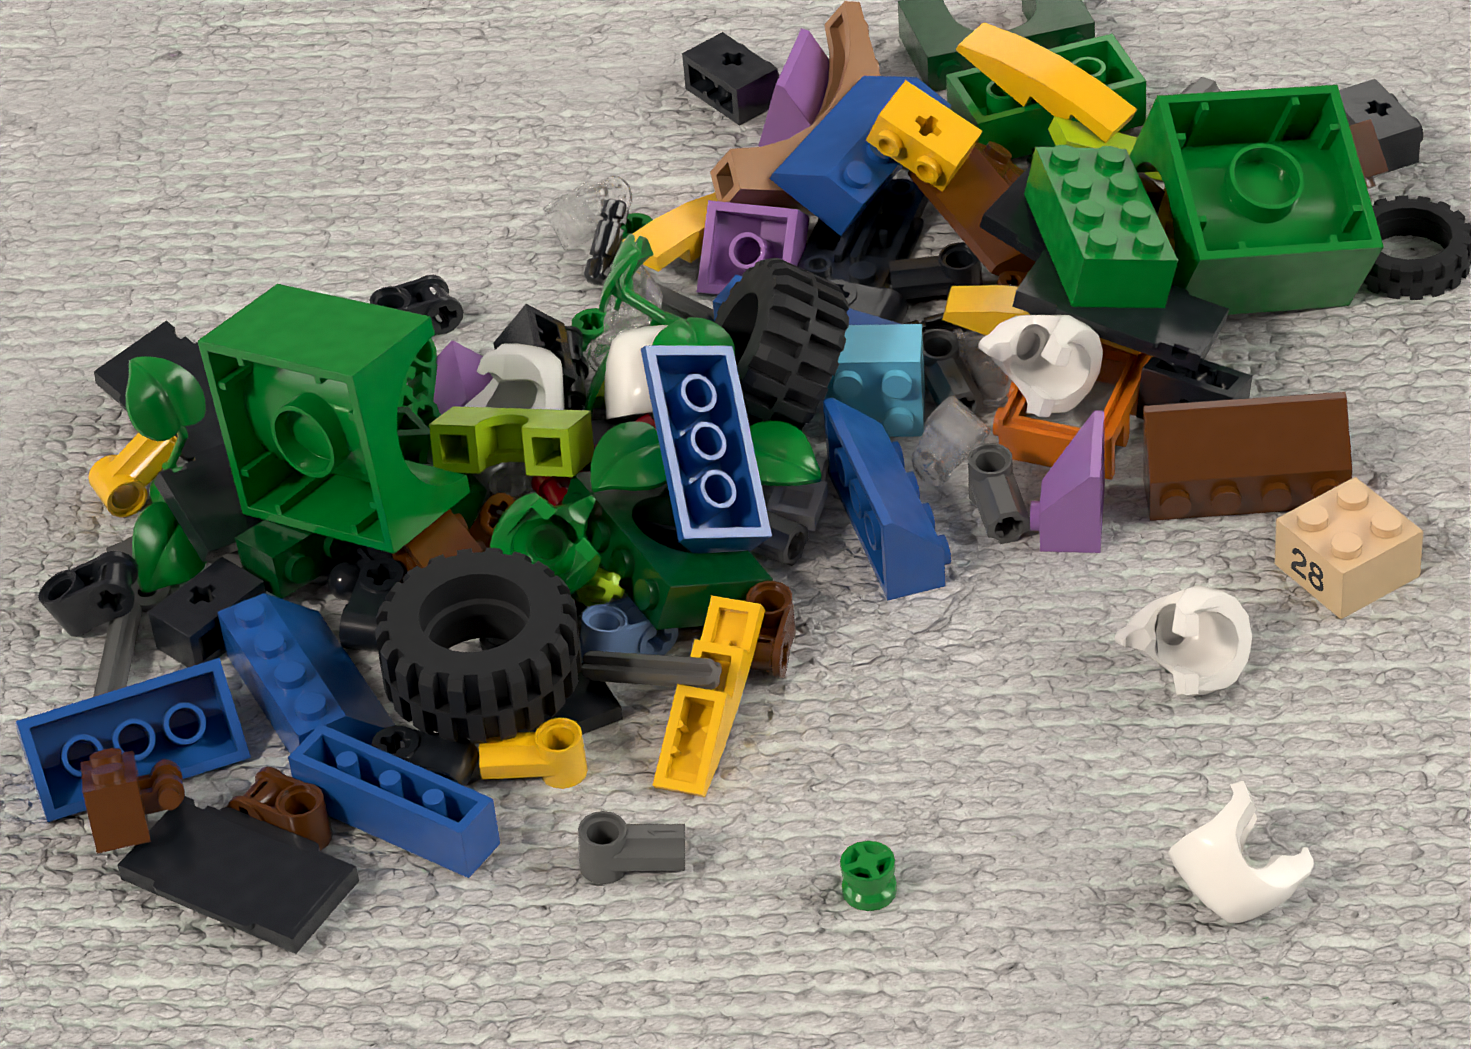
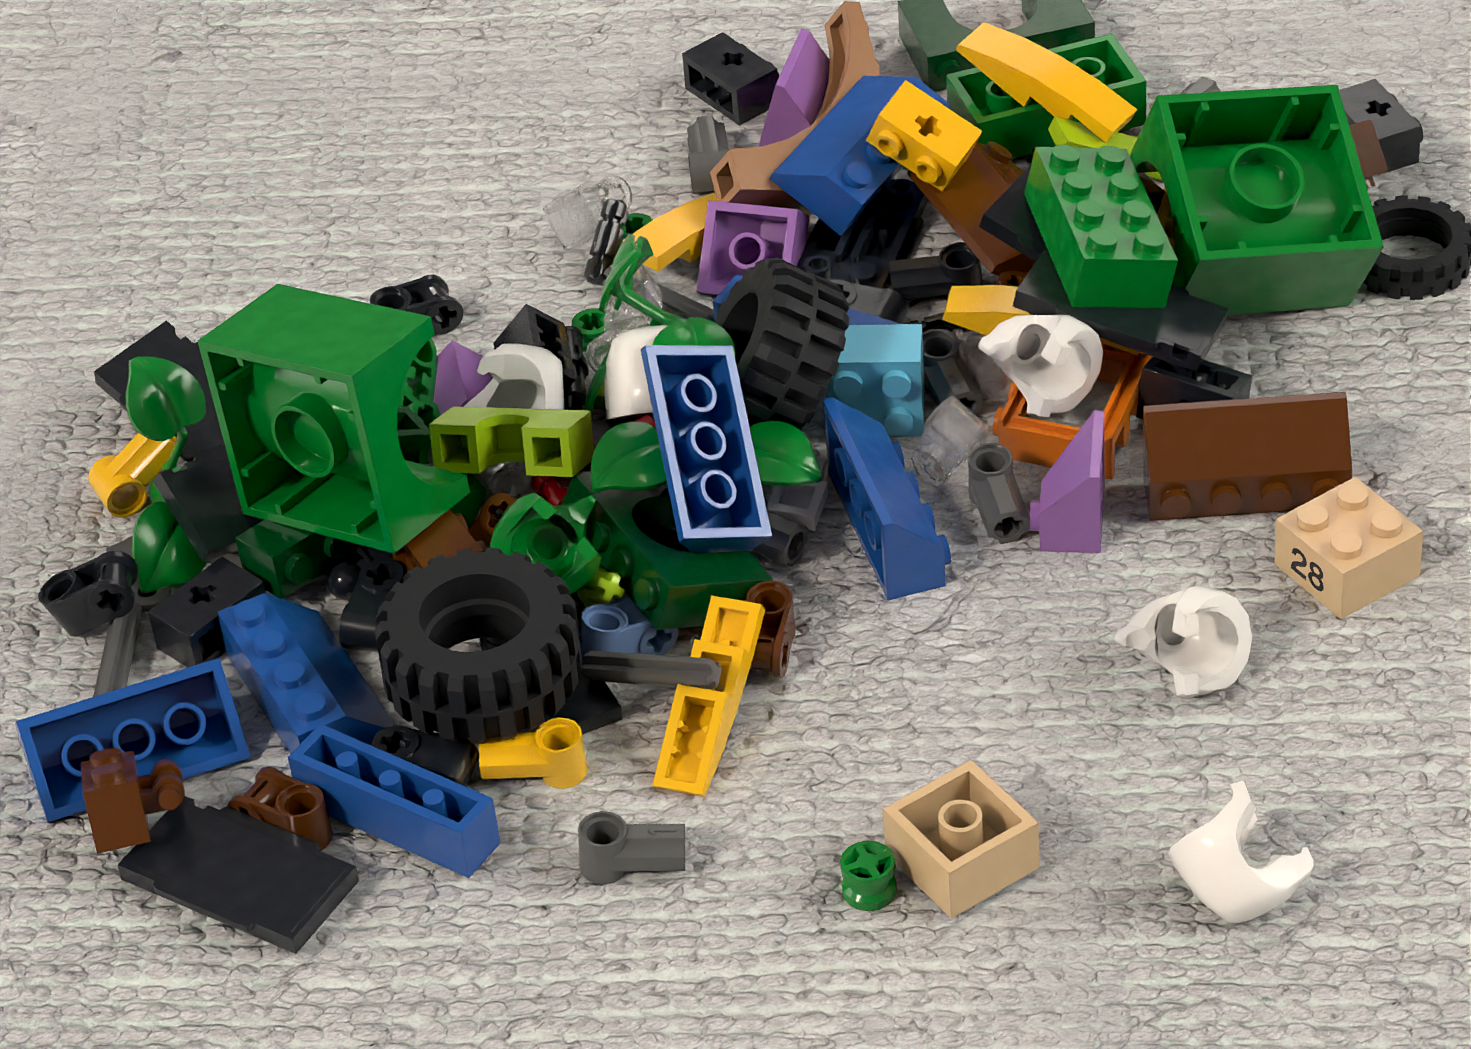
(706, 147): none -> dark grey piece
(961, 838): none -> tan brick

